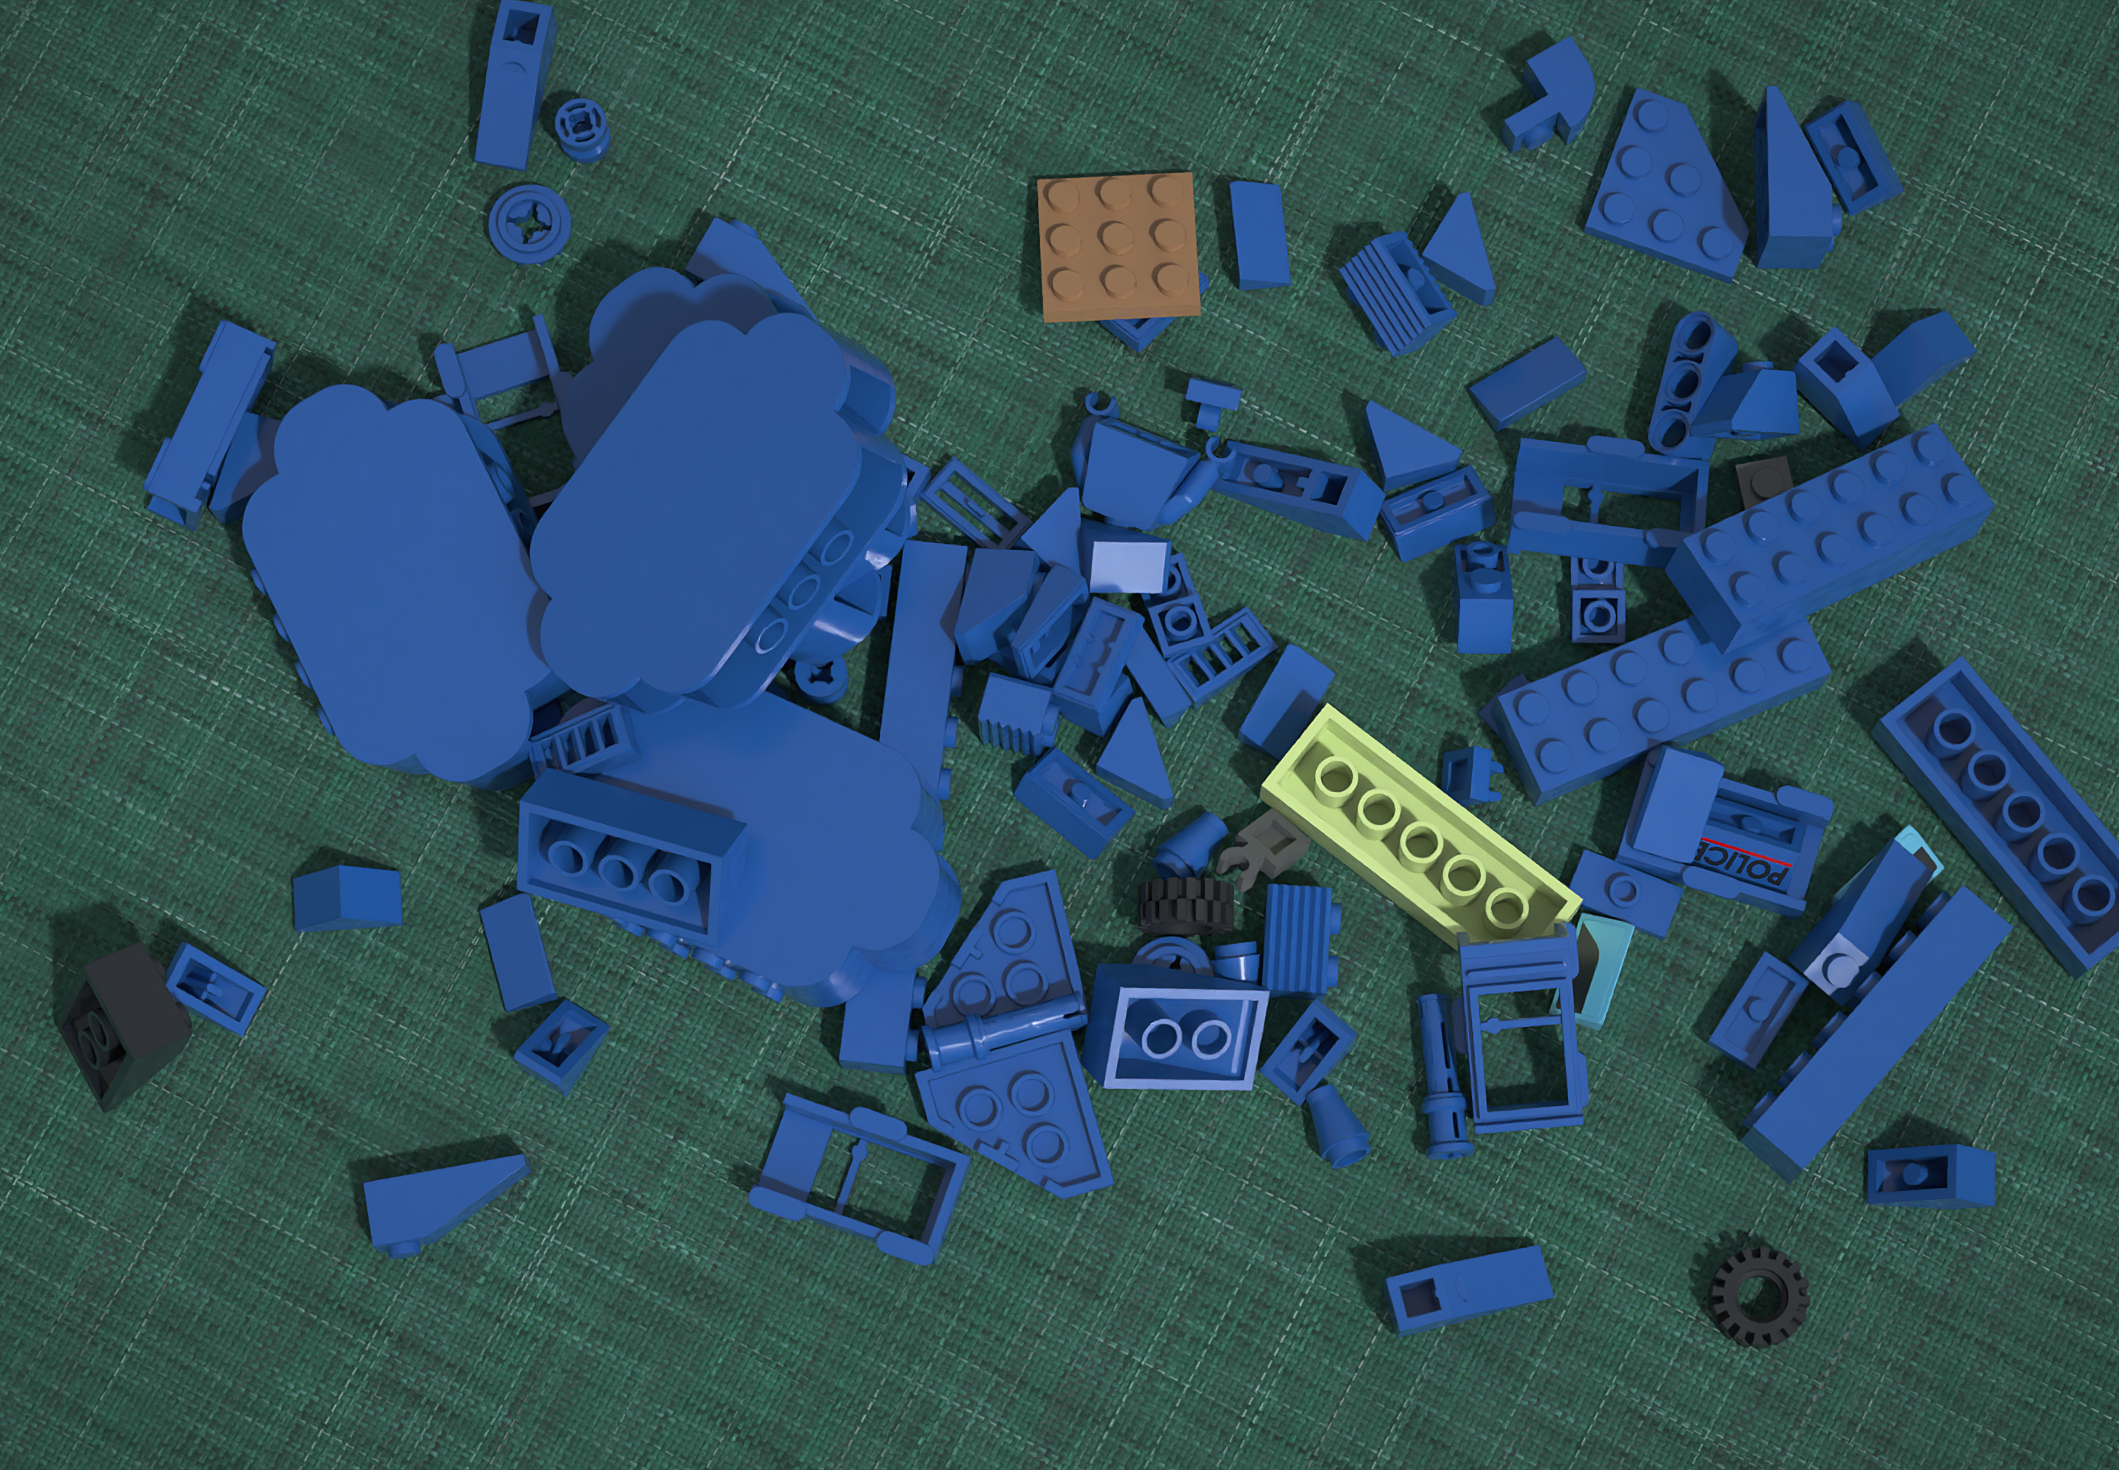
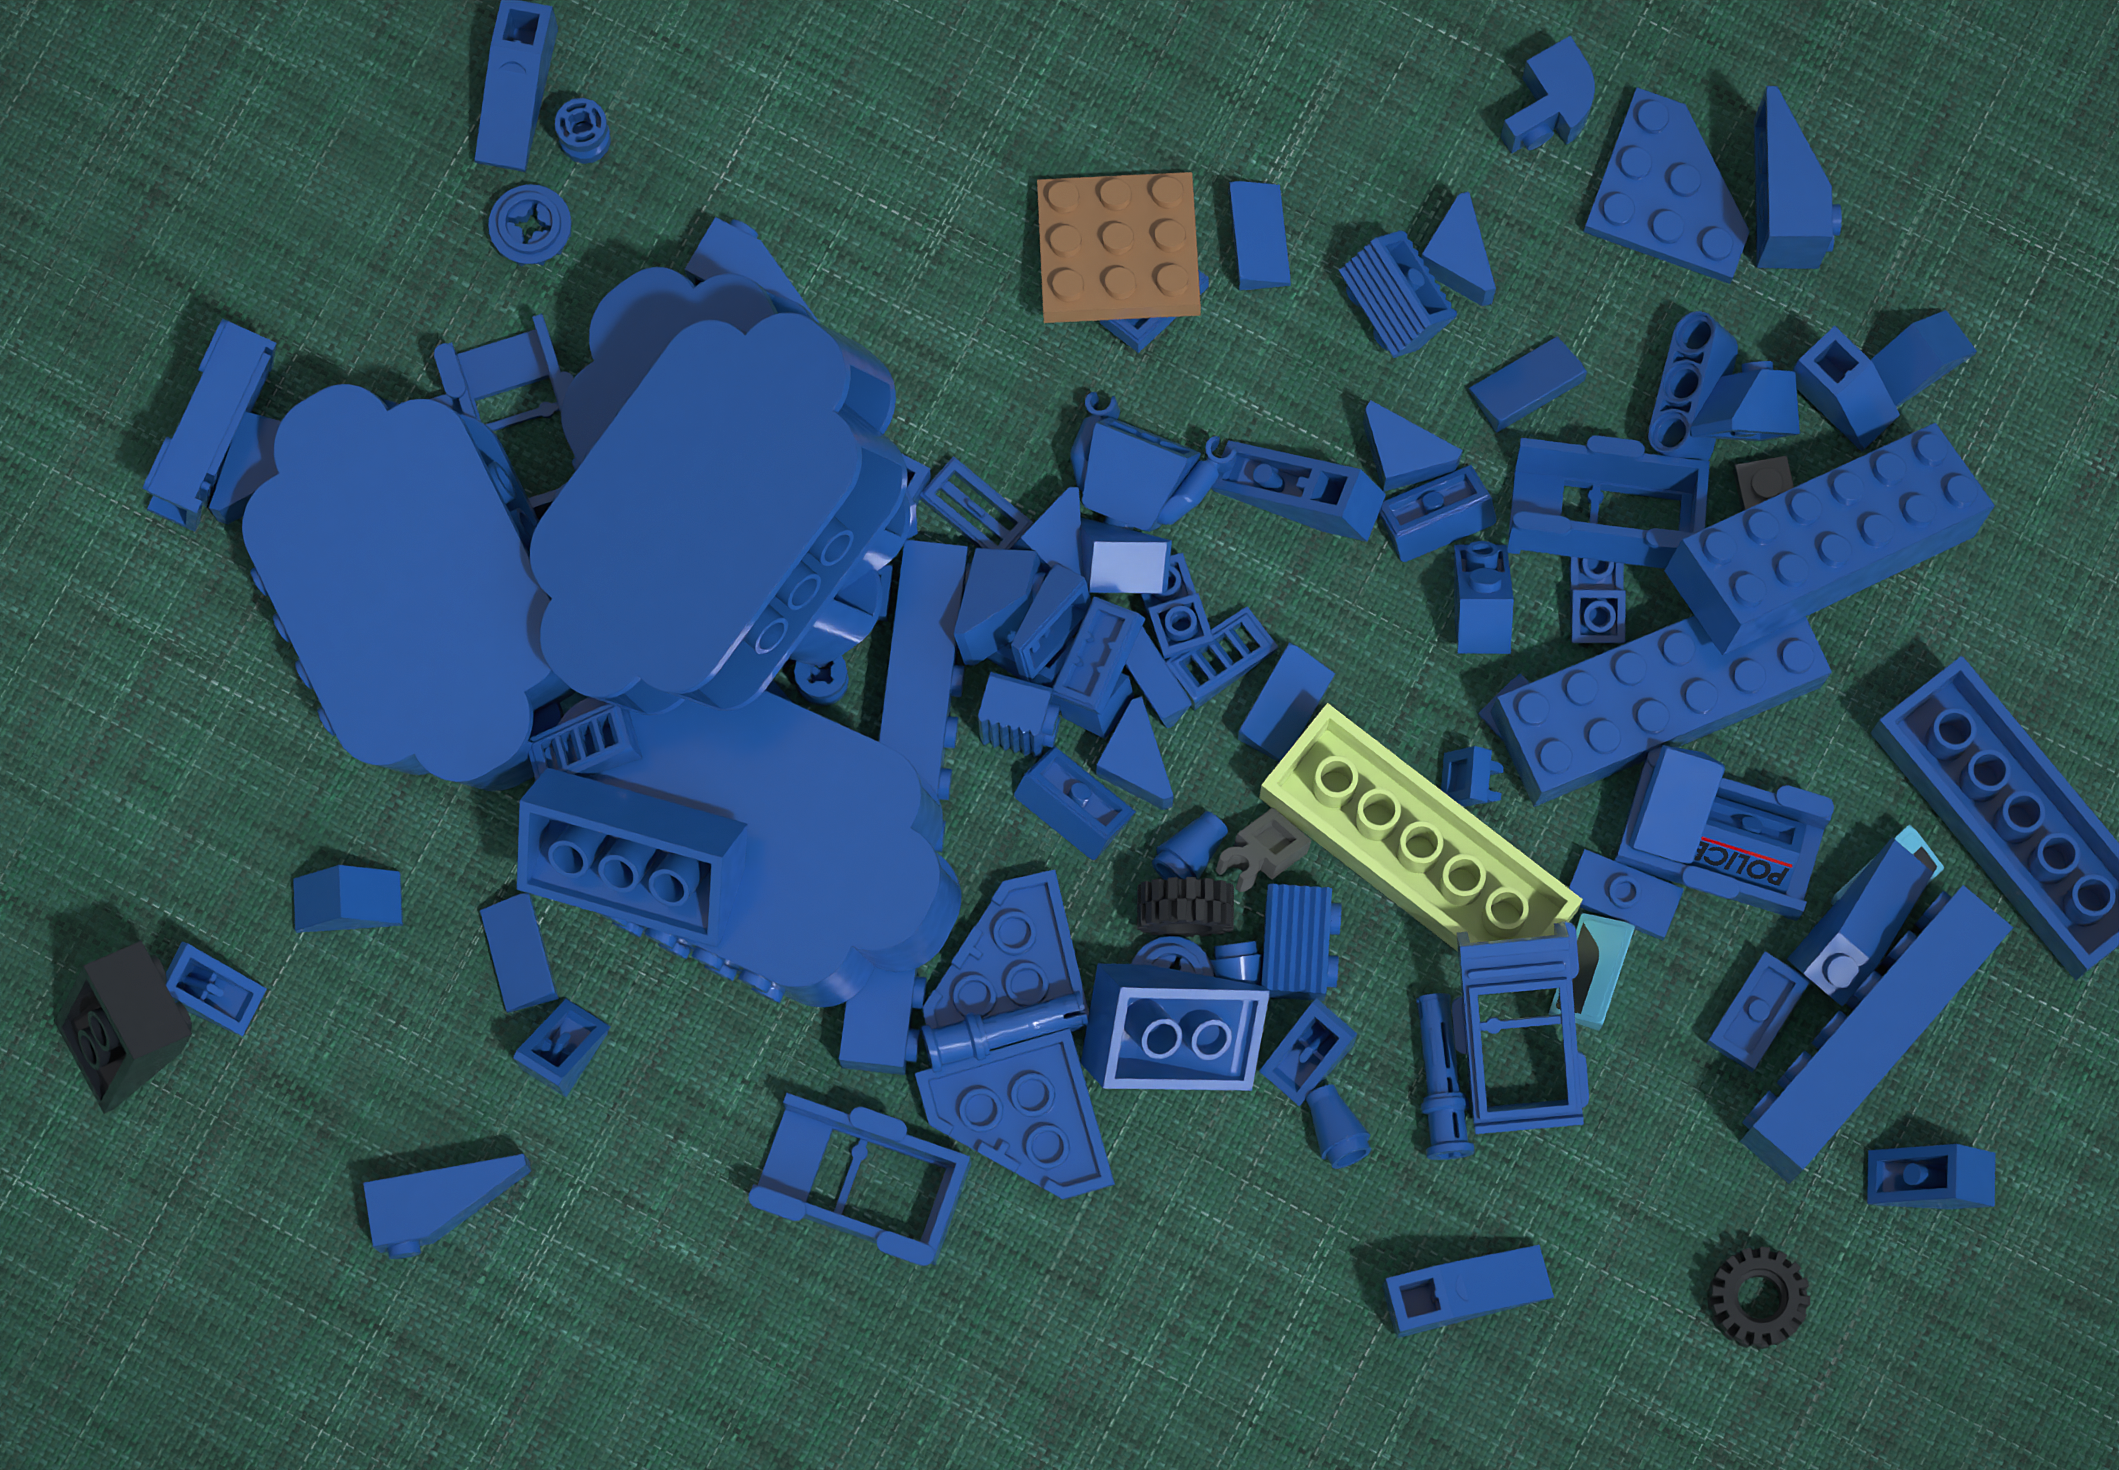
(1213, 398): blue tile -> none
(1853, 157): blue slope -> none

